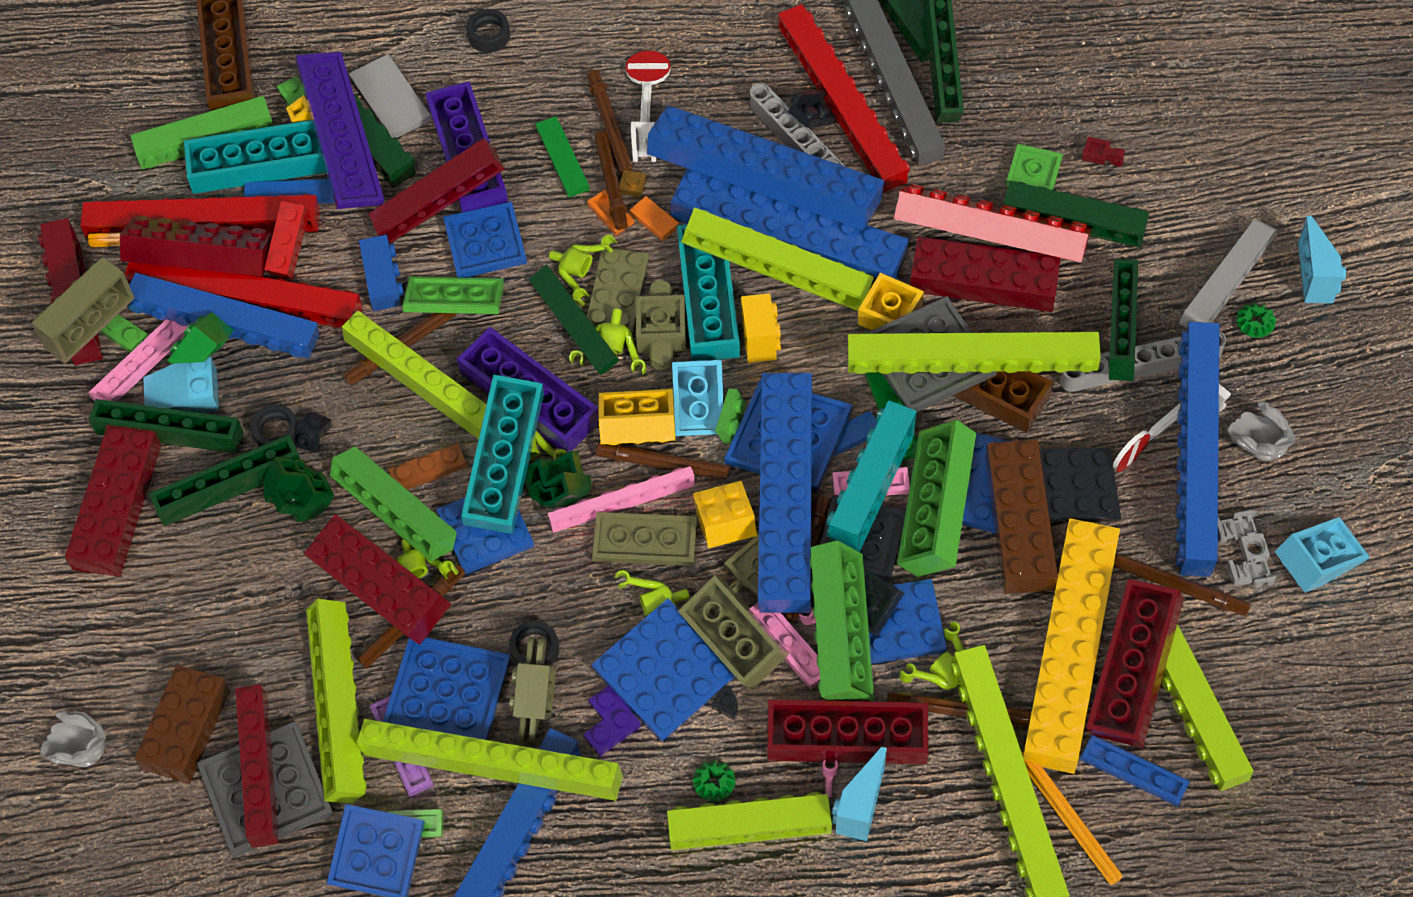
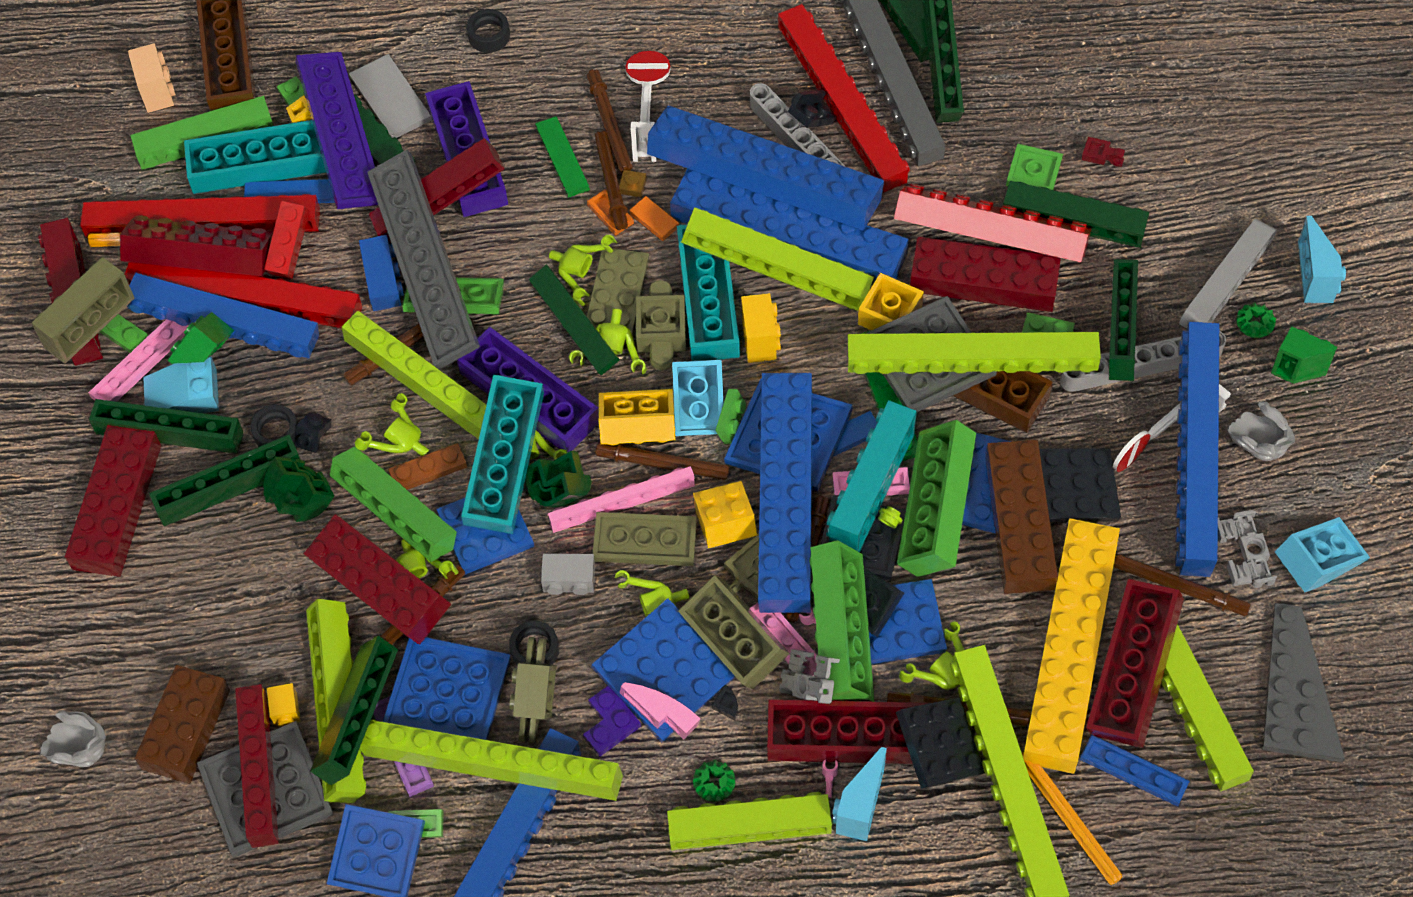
(152, 77): none -> light nougat brick
(283, 704): none -> yellow brick
(354, 710): none -> dark green brick
(401, 433): none -> lime piece
(423, 260): none -> dark grey plate
(485, 240): blue plate -> none
(568, 573): none -> light grey piece
(660, 708): none -> bright pink slope
(807, 685): none -> light grey piece
(890, 516): none -> lime plate
(940, 742): none -> black plate
(1040, 323): none -> bright green plate
(1296, 701): none -> dark grey wing
(1303, 357): none -> green slope

